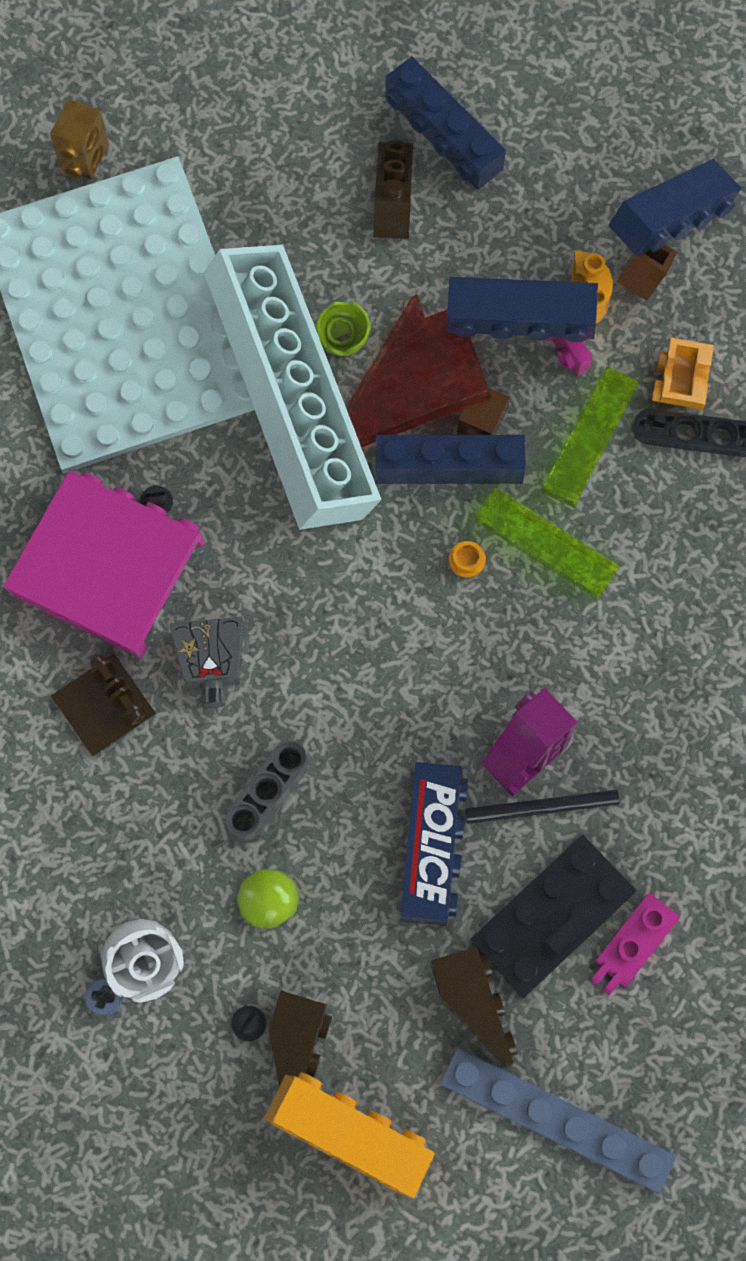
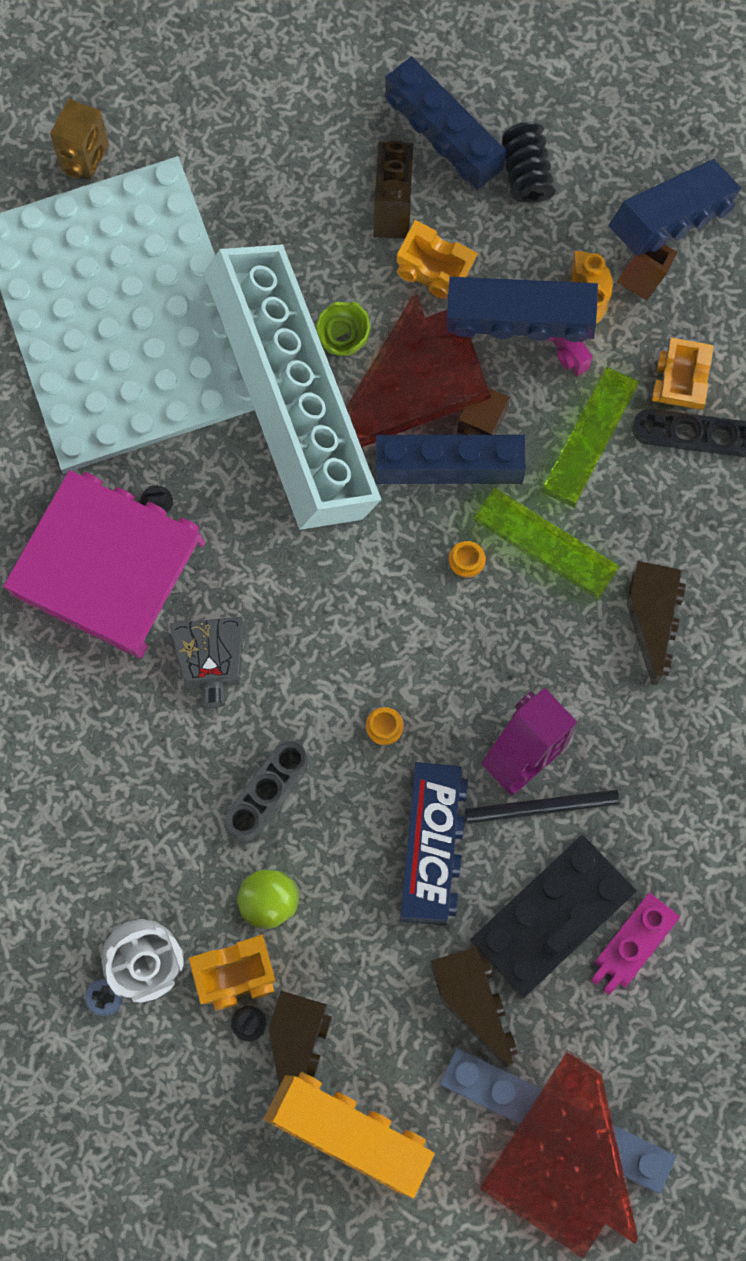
(103, 704): dark brown hinge -> none
(233, 972): none -> light orange cylinder
(384, 726): none -> light orange plate
(432, 260): none -> light orange cylinder
(528, 163): none -> black piece
(566, 1162): none -> clear red wing
(651, 609): none -> dark brown slope

